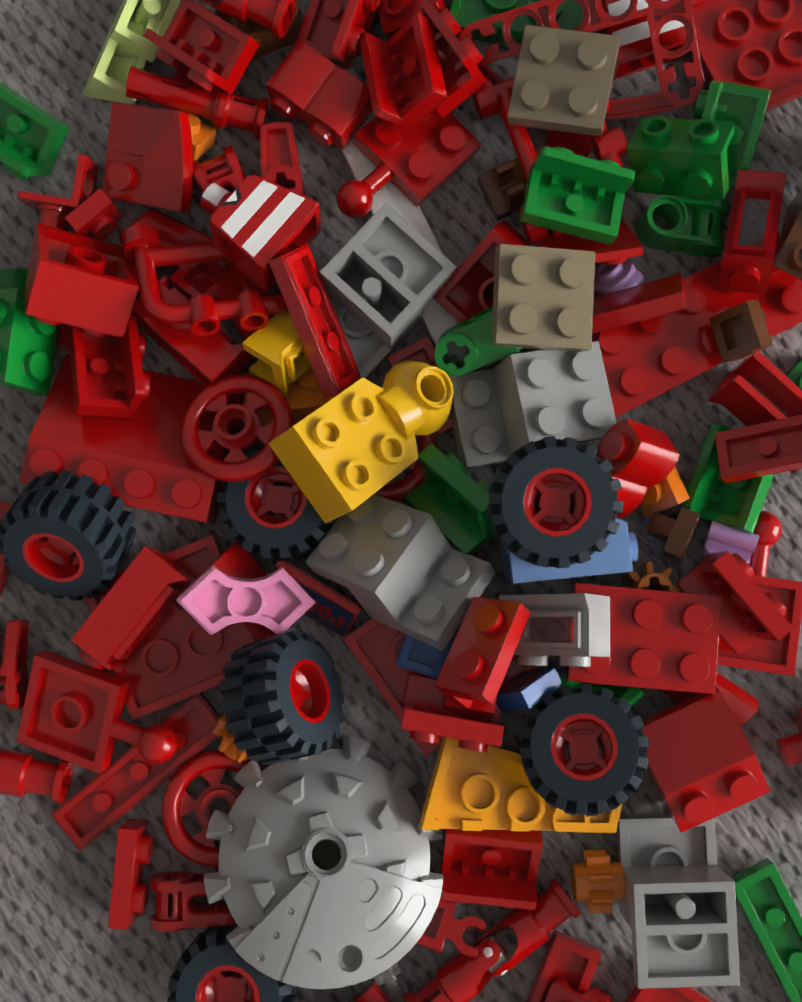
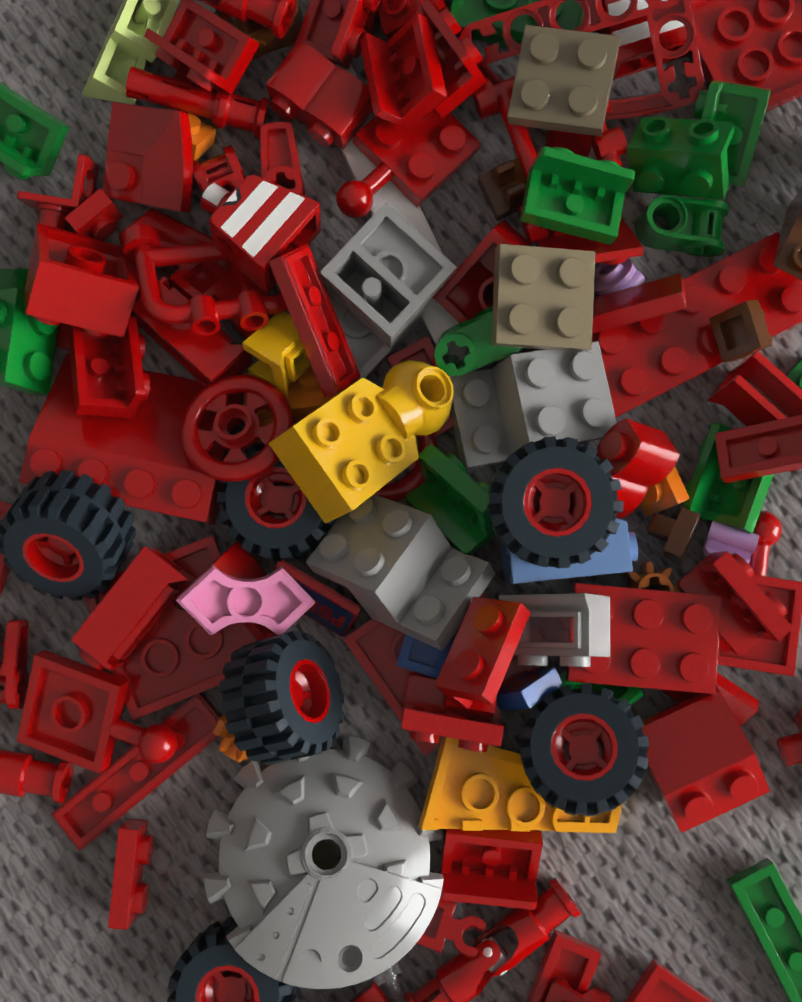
(179, 802): red plate -> none
(185, 910): red piece -> none
(597, 881): orange gear -> none
(677, 904): light grey bracket -> none
(752, 231): red window -> none

